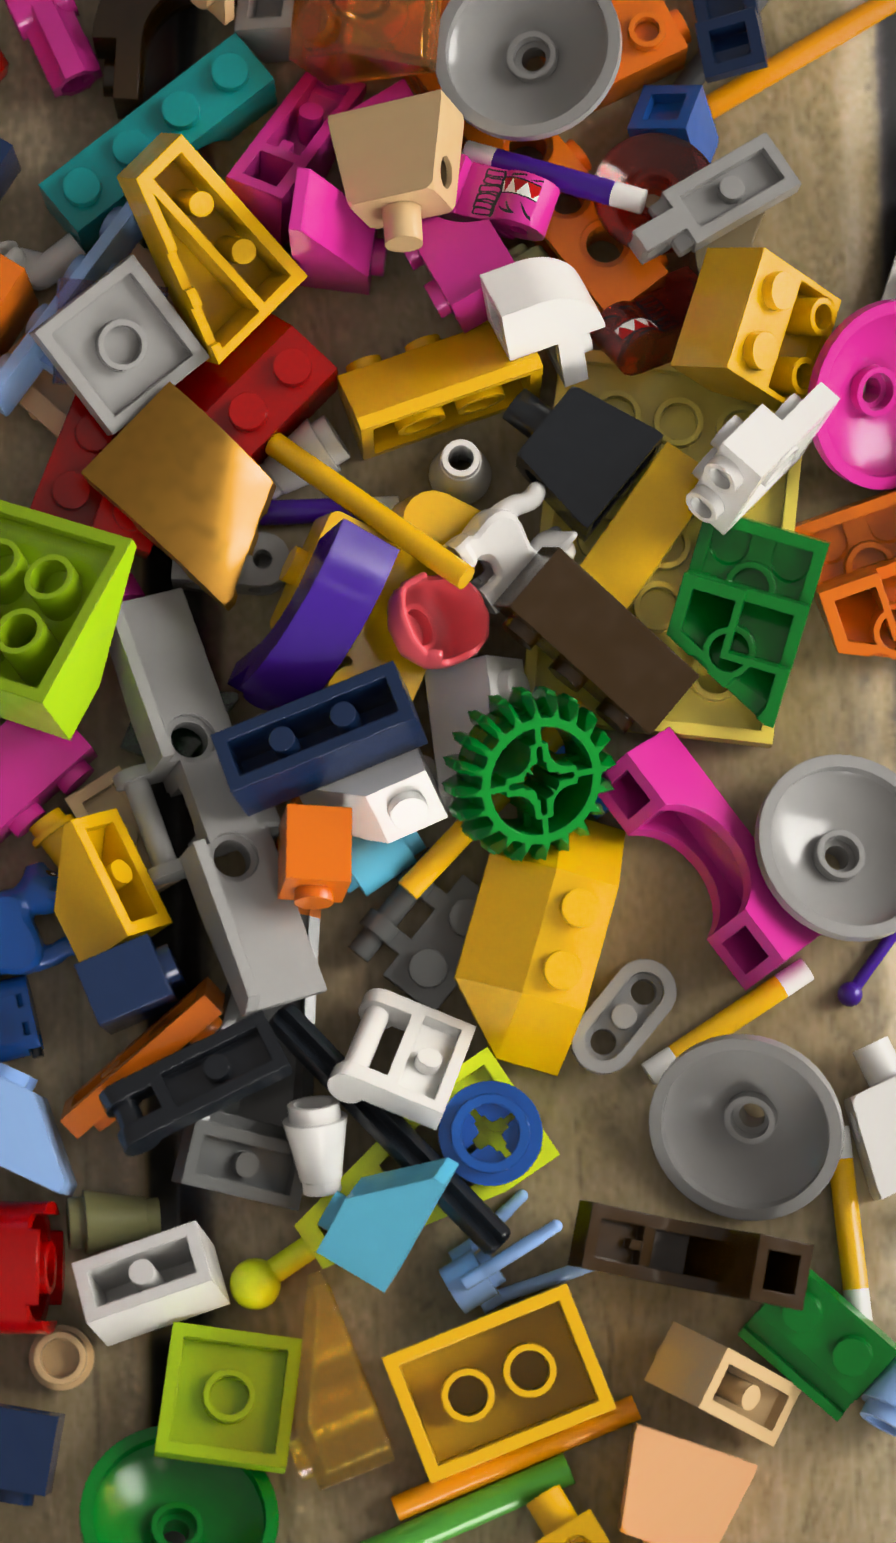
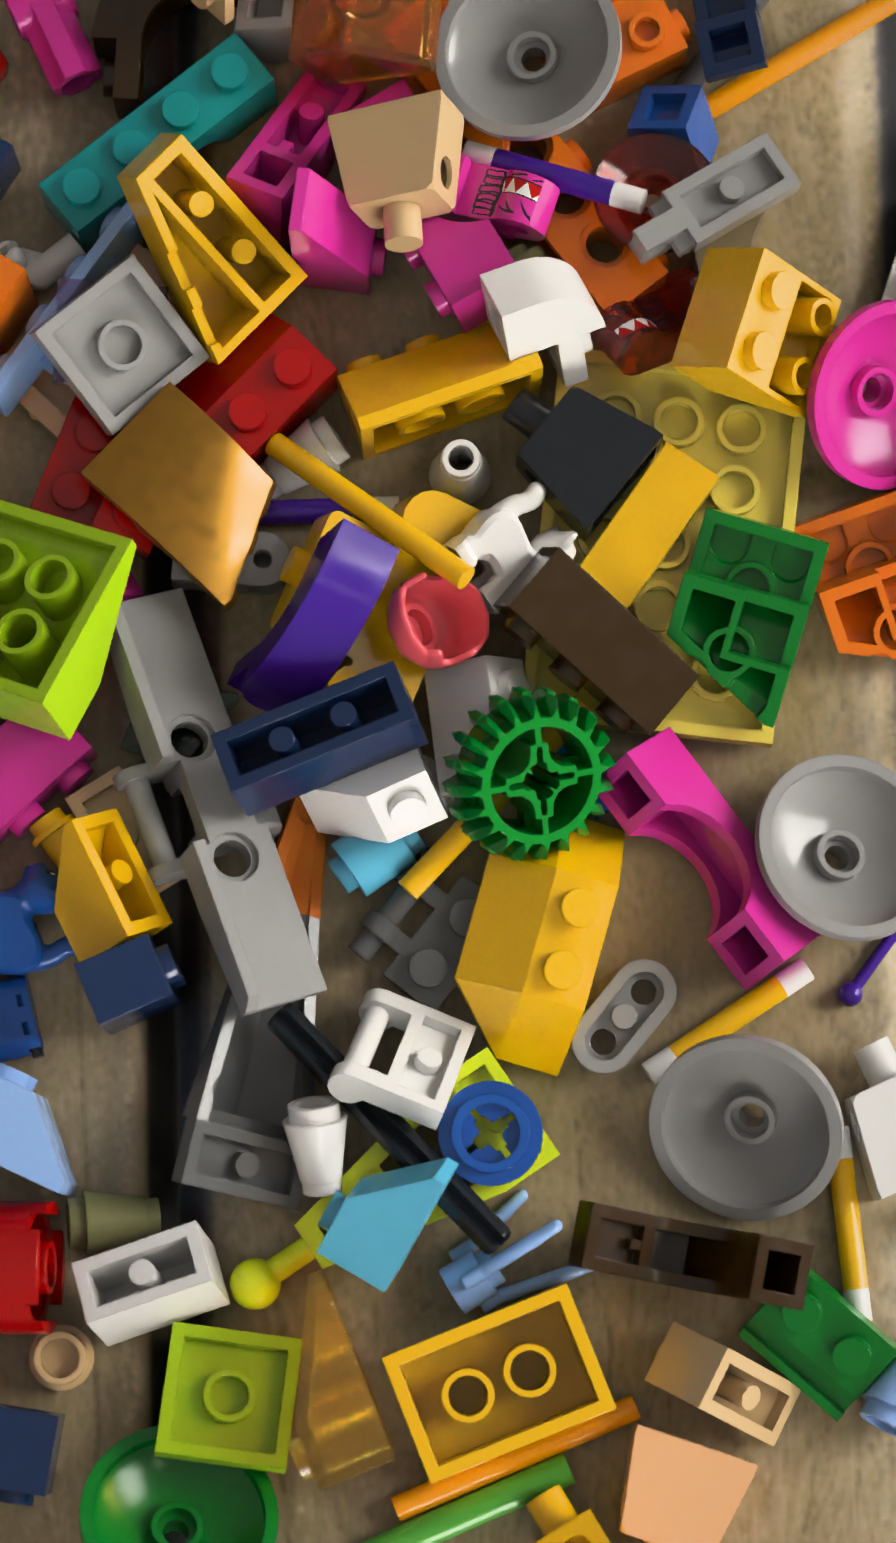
(186, 1022): orange plate -> none
(195, 1082): black plate -> none
(314, 855): orange brick -> none
(755, 455): white plate -> none

